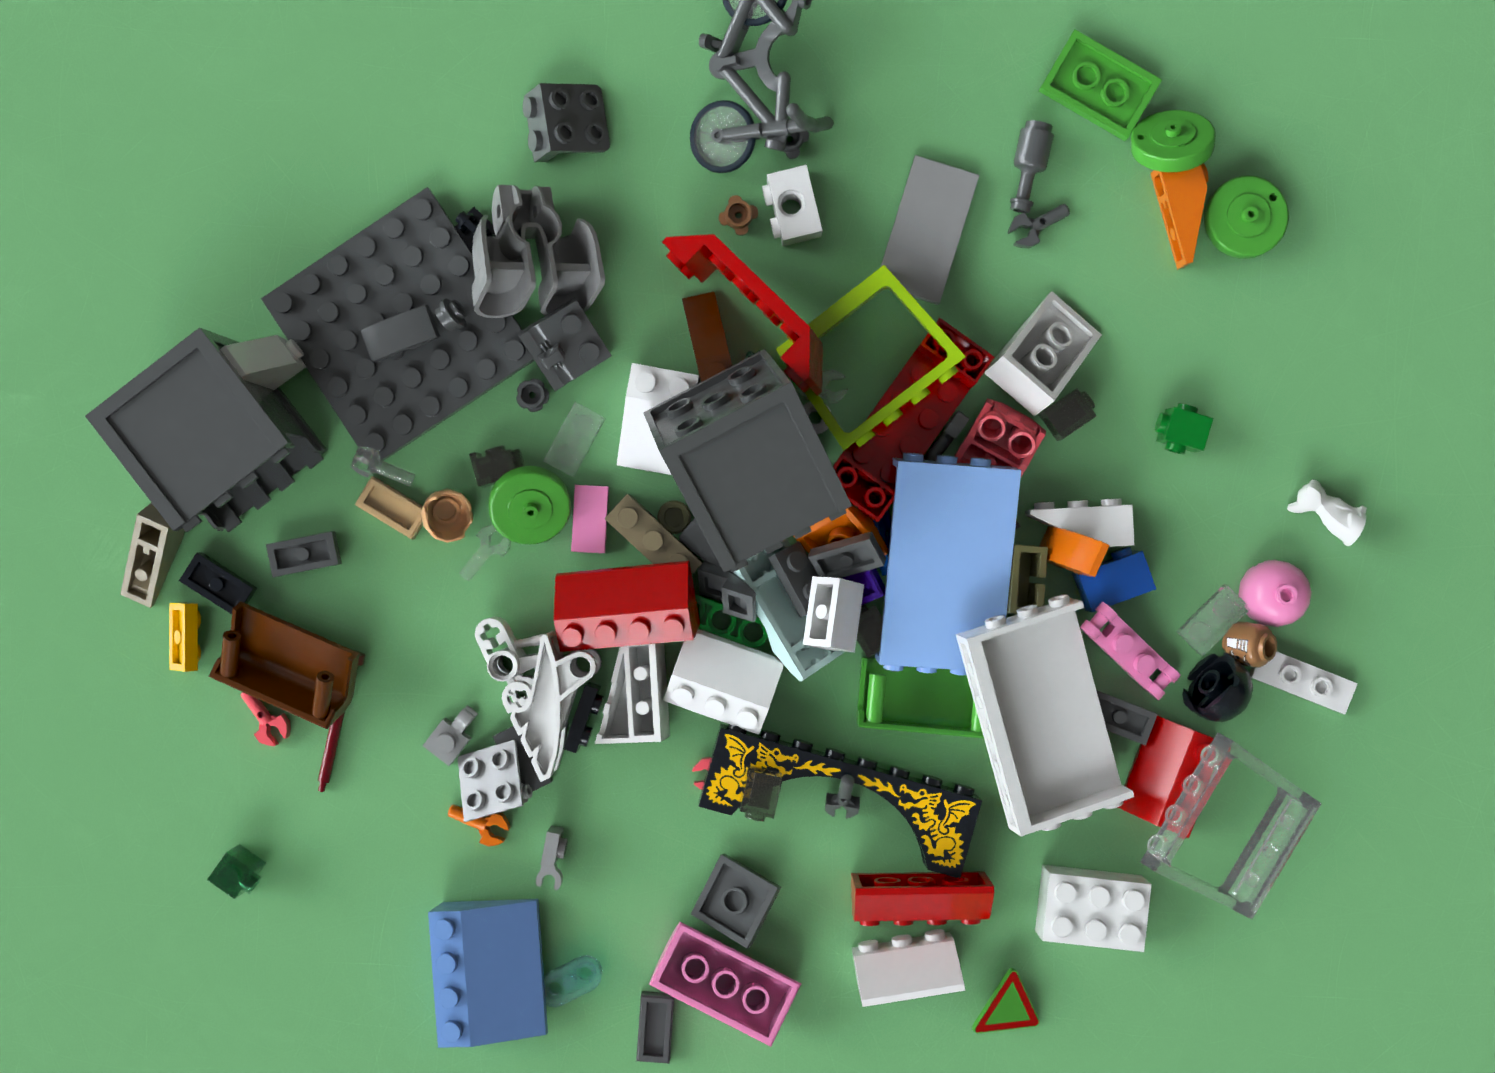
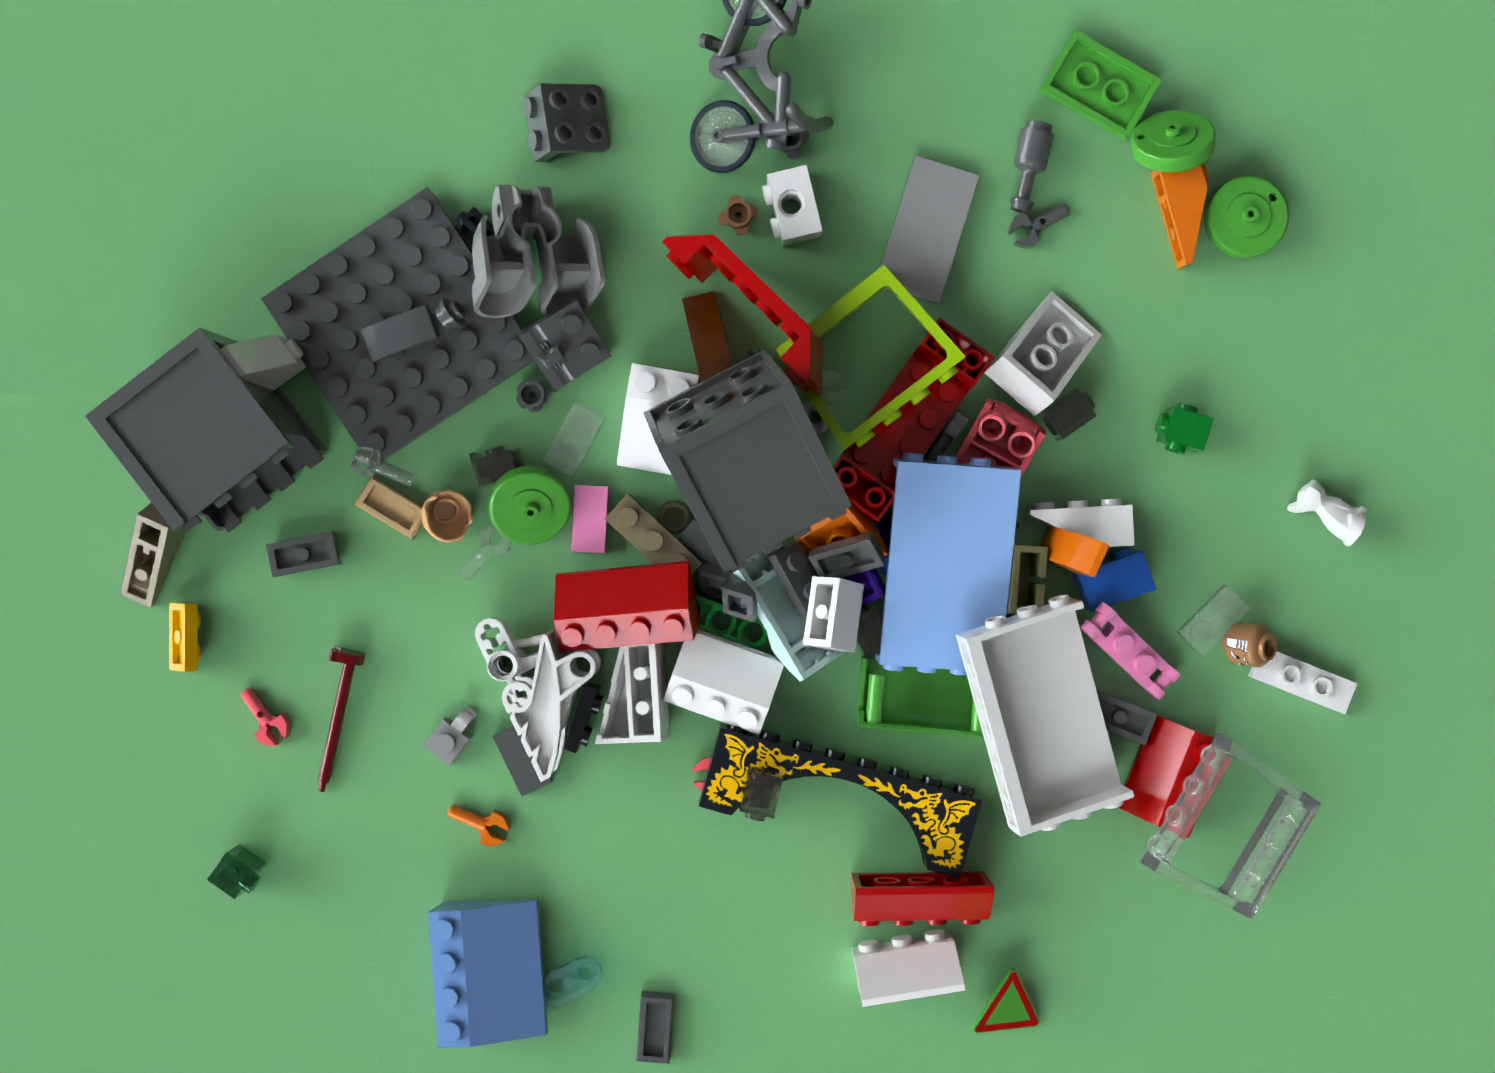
(216, 582): black plate -> none
(286, 666): reddish brown piece -> none
(491, 781): hinge -> none
(554, 848): light grey plate -> none
(724, 983): bright pink brick -> none
(736, 900): dark grey hinge -> none
(843, 798): dark grey bar -> none
(1093, 908): white brick -> none
(1218, 688): black cylinder -> none
(1275, 593): bright pink cylinder -> none

